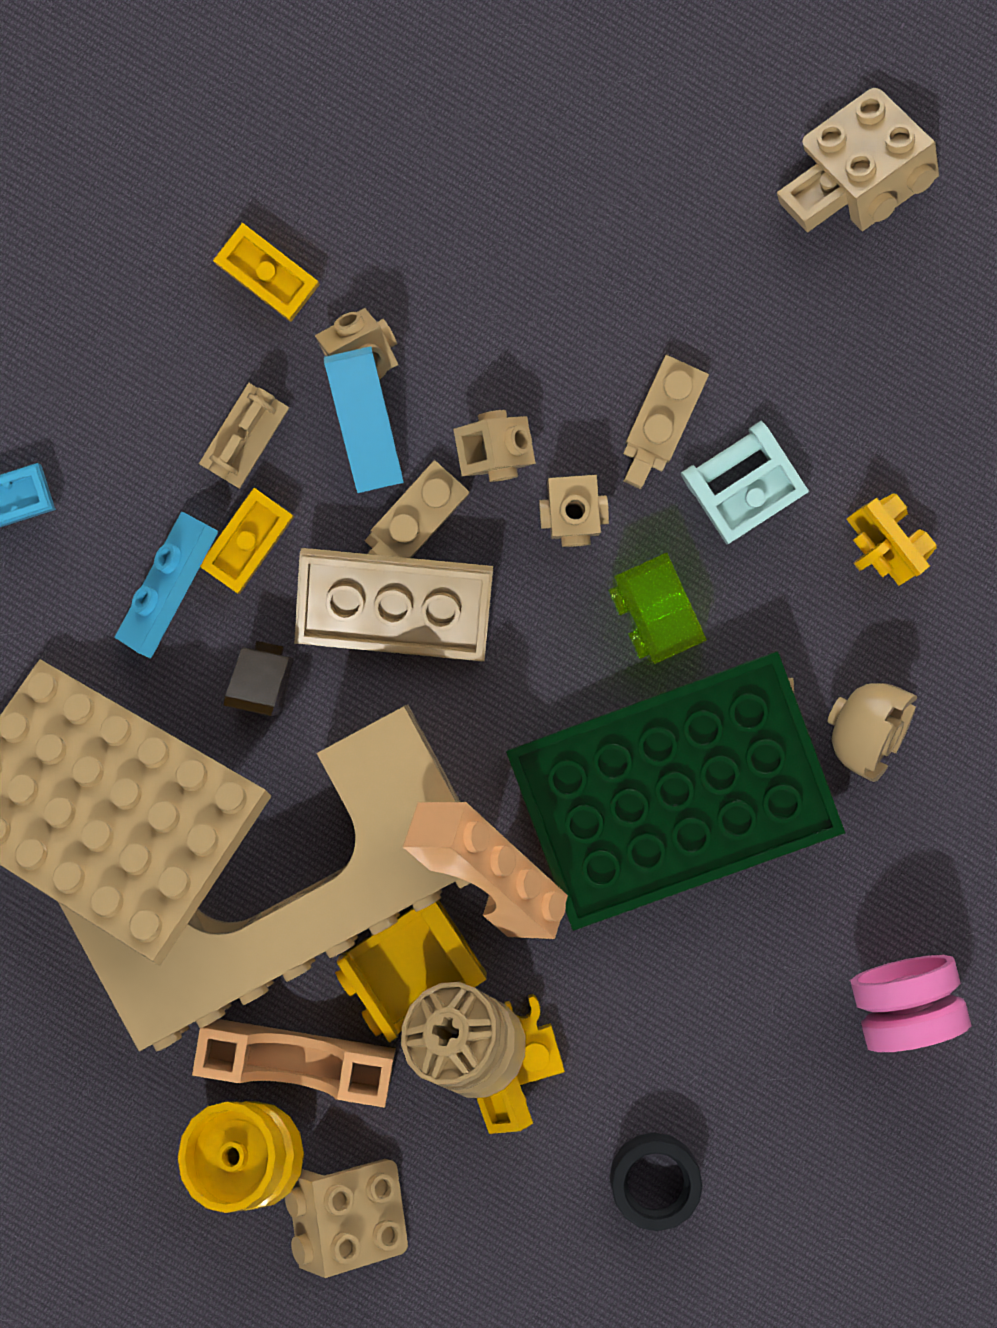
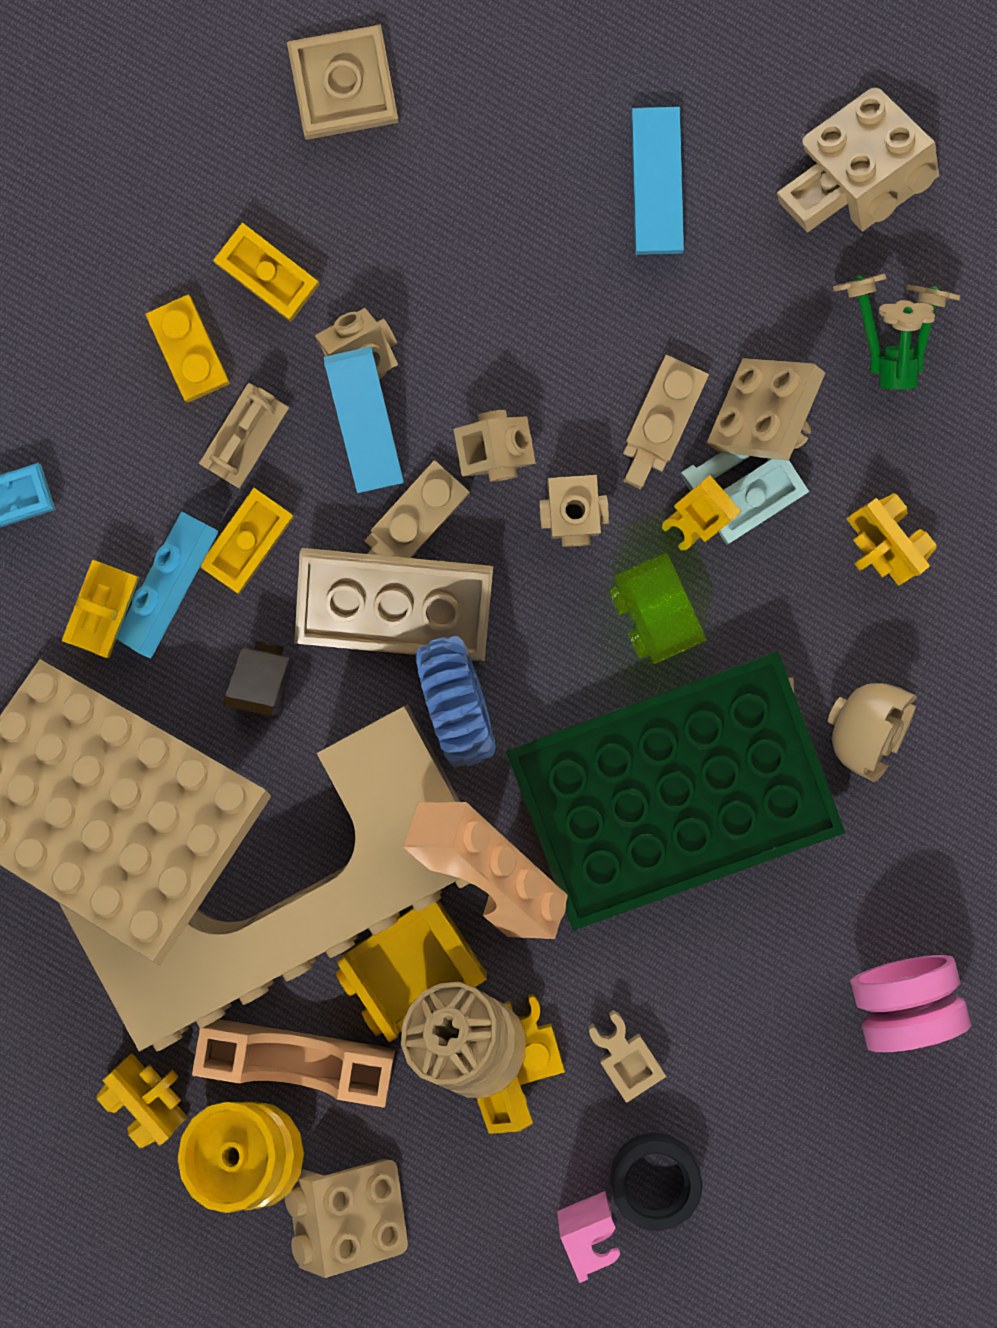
(100, 608): none -> yellow hips
(146, 1098): none -> yellow hips
(187, 348): none -> yellow plate
(342, 82): none -> tan tile
(455, 701): none -> medium blue gear
(584, 1226): none -> bright pink hinge
(628, 1062): none -> tan plate
(657, 180): none -> medium azure tile
(702, 513): none -> yellow plate
(766, 409): none -> tan plate
(901, 363): none -> plant

